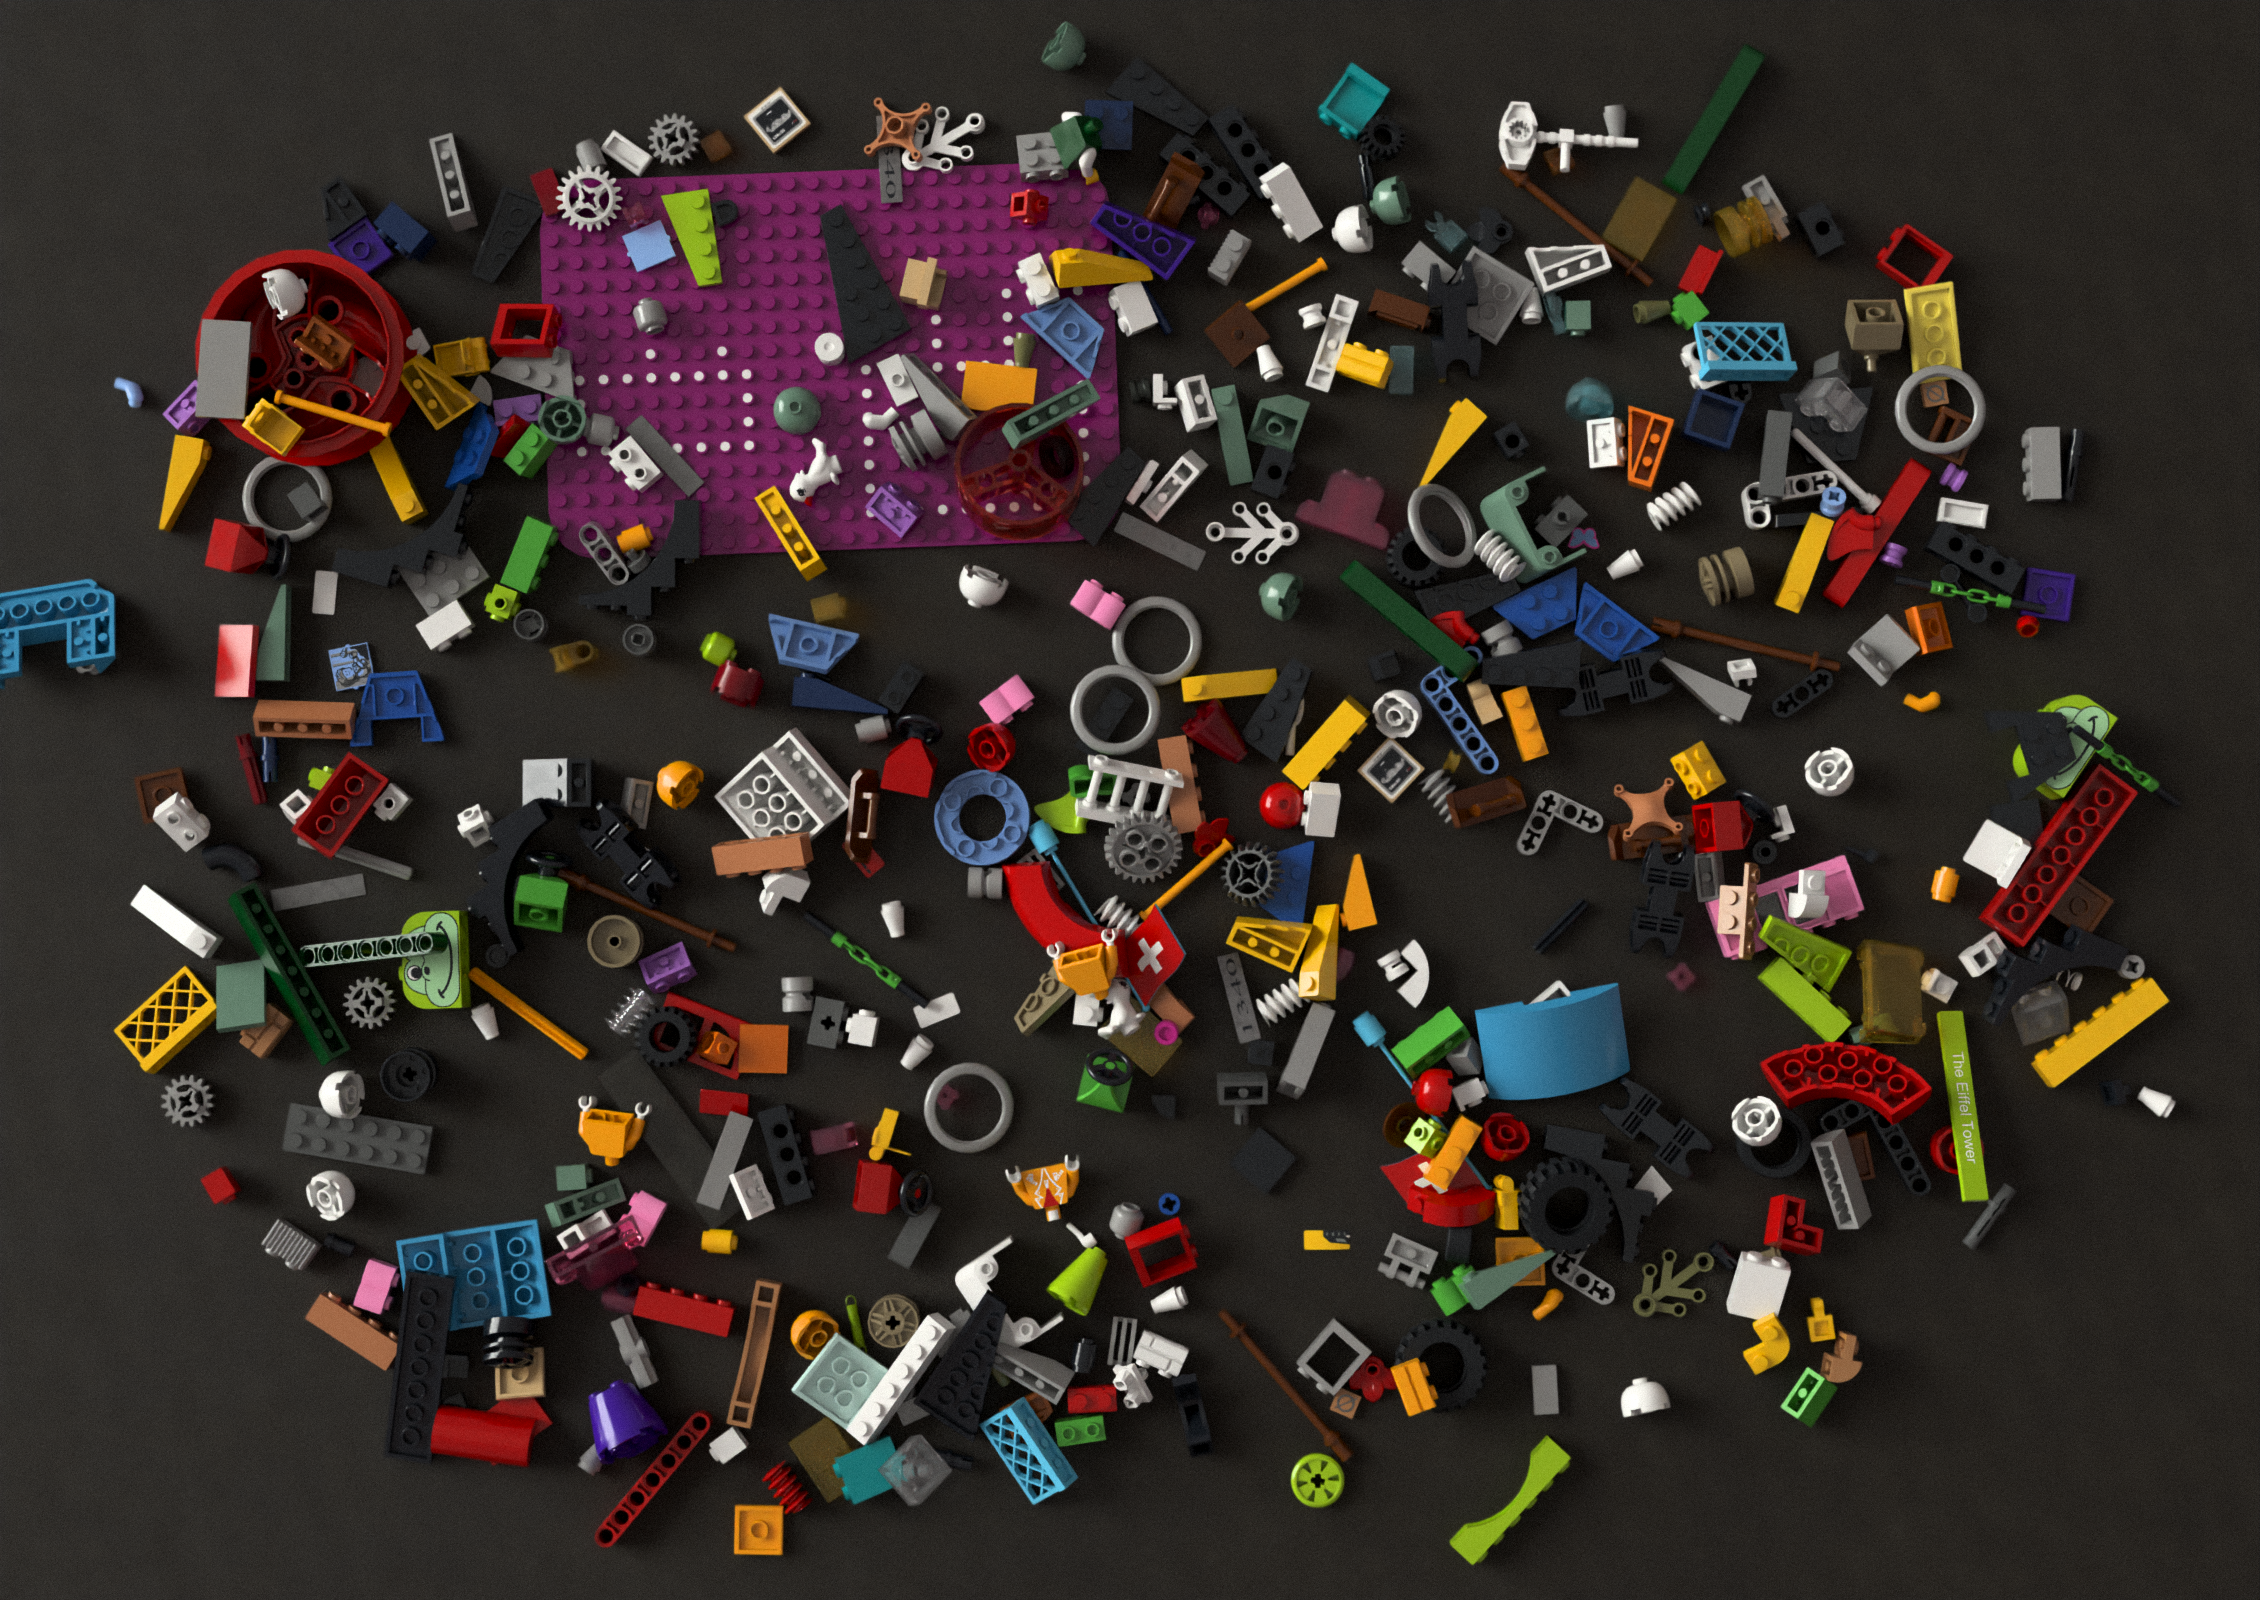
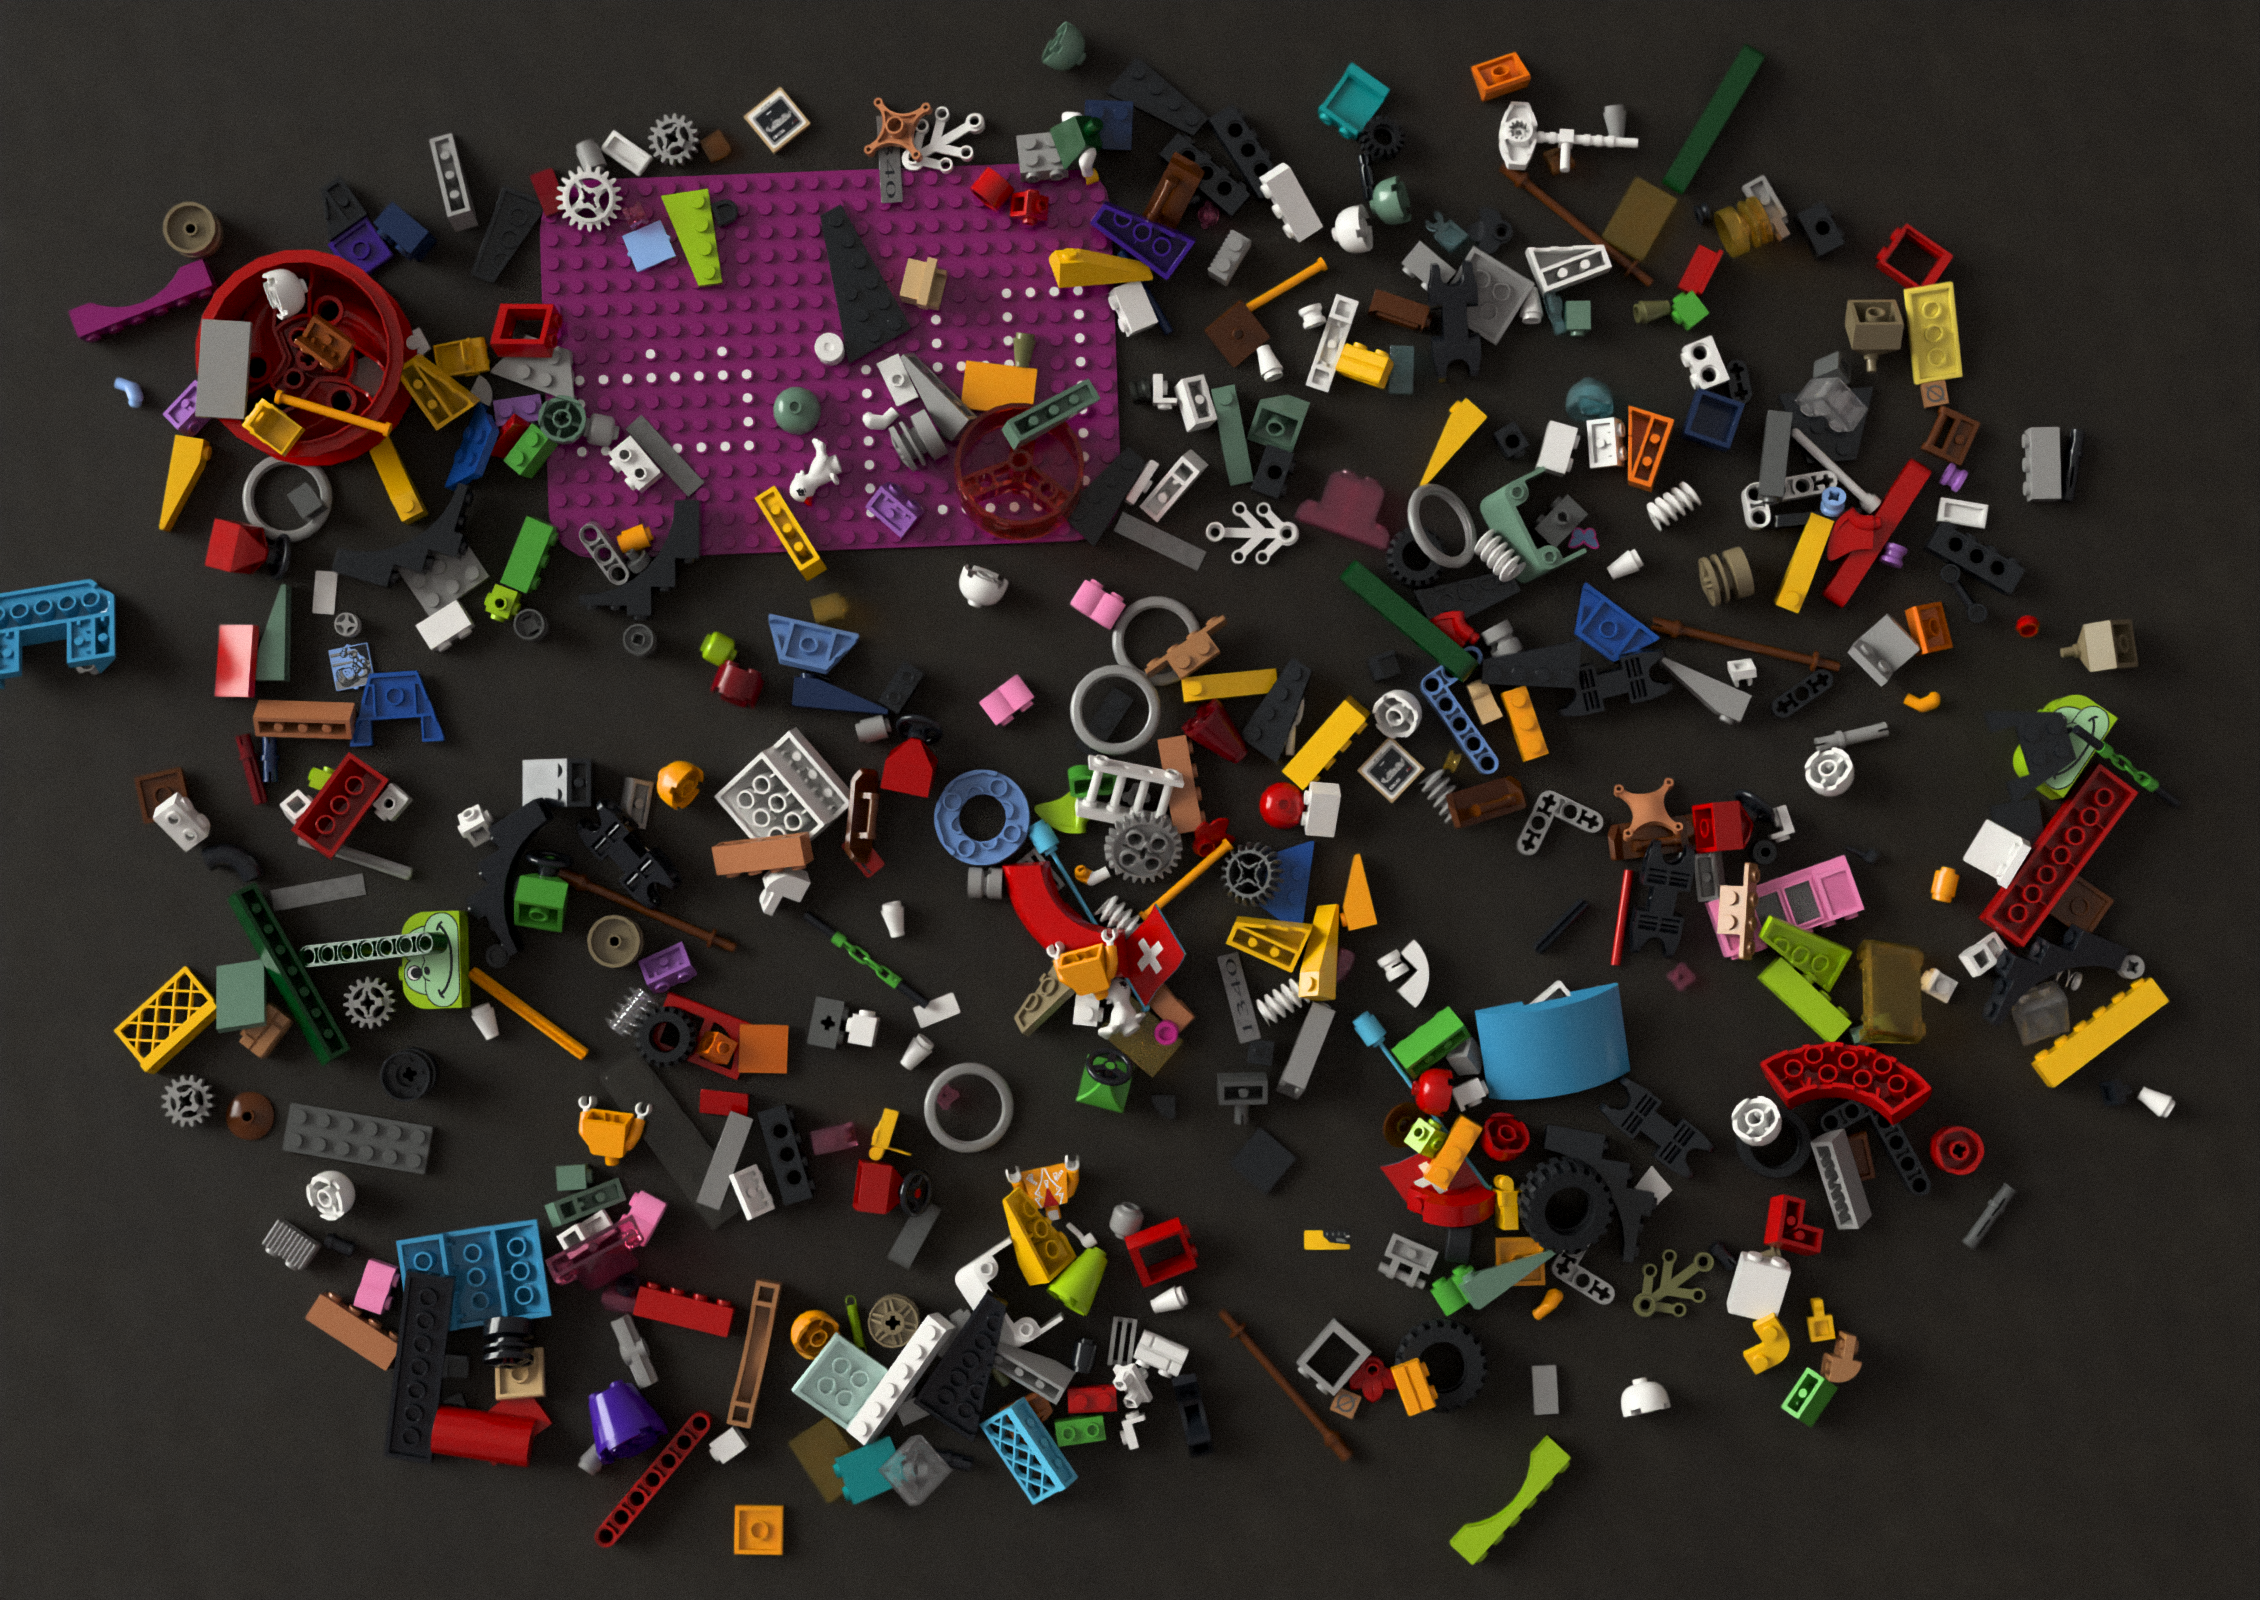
(177, 922): white slope -> none
(188, 284): none -> magenta arch
(207, 229): none -> dark tan wheel
(221, 1186): red brick -> none
(261, 1112): none -> reddish brown dish
(342, 624): none -> light grey wheel
(342, 1094): white cylinder -> none
(568, 655): clear yellow piece -> none
(650, 316): light grey head -> none
(719, 1241): yellow brick -> none
(786, 1488): red piece -> none
(797, 994): light grey wheel -> none
(991, 746): red cylinder -> none
(992, 189): none -> red piece
(1037, 1244): none -> yellow wedge
(1038, 280): white brick -> none
(1065, 455): black tyre -> none
(1068, 332): medium blue wing -> none
(1090, 877): none -> arm
(1128, 1435): none -> white bracket
(1175, 1207): blue bush -> none
(1190, 654): none -> medium nougat bracket
(1280, 594): sand green cylinder -> none
(1305, 1488): lime wheel -> none
(1500, 76): none -> orange slope
(1542, 606): blue wing -> none
(1557, 448): none -> white brick
(1622, 917): none -> red bar
(1698, 770): yellow bracket -> none
(1749, 369): medium azure fence -> none
(1811, 897): white brick -> none
(1842, 739): none -> light grey pin
(1937, 587): piece -> none
(1940, 371): light grey wedge -> none
(1962, 1106): lime tile -> none
(2050, 589): dark purple tile -> none
(2105, 646): none -> dark tan piece

